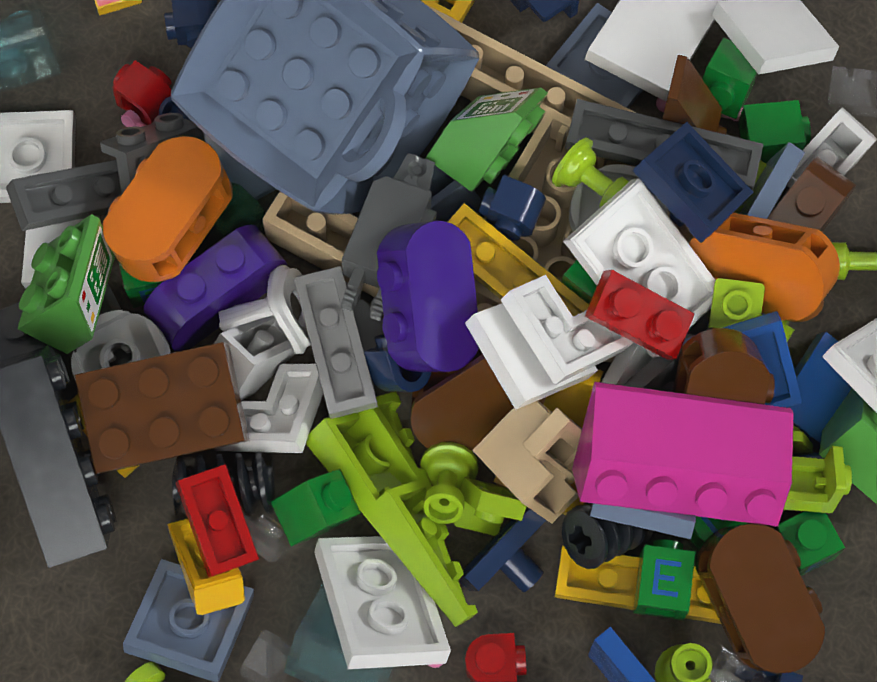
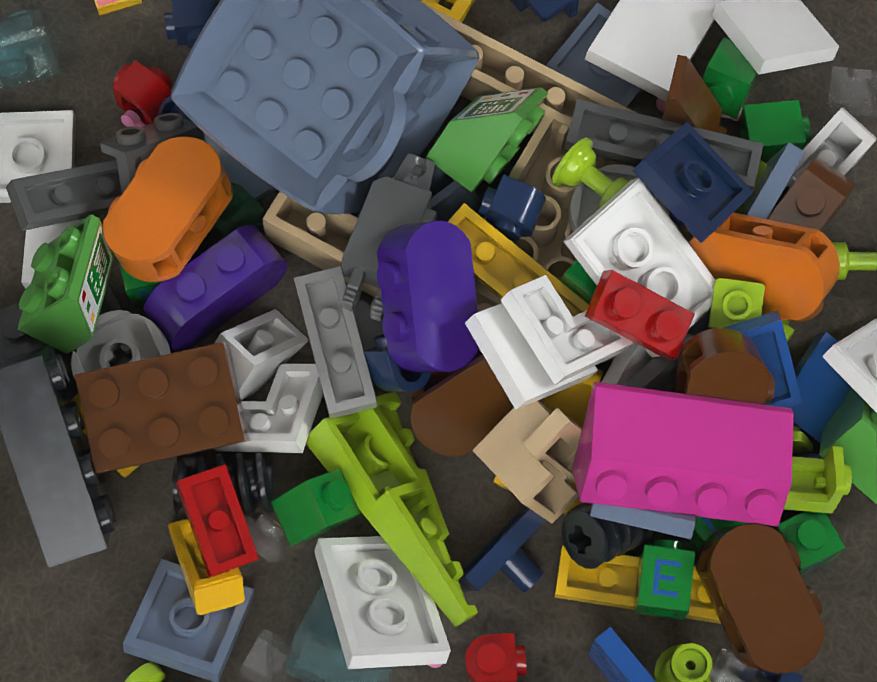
(276, 304): white piece -> none
(446, 468): lime piece -> none
(487, 506): lime bracket -> none

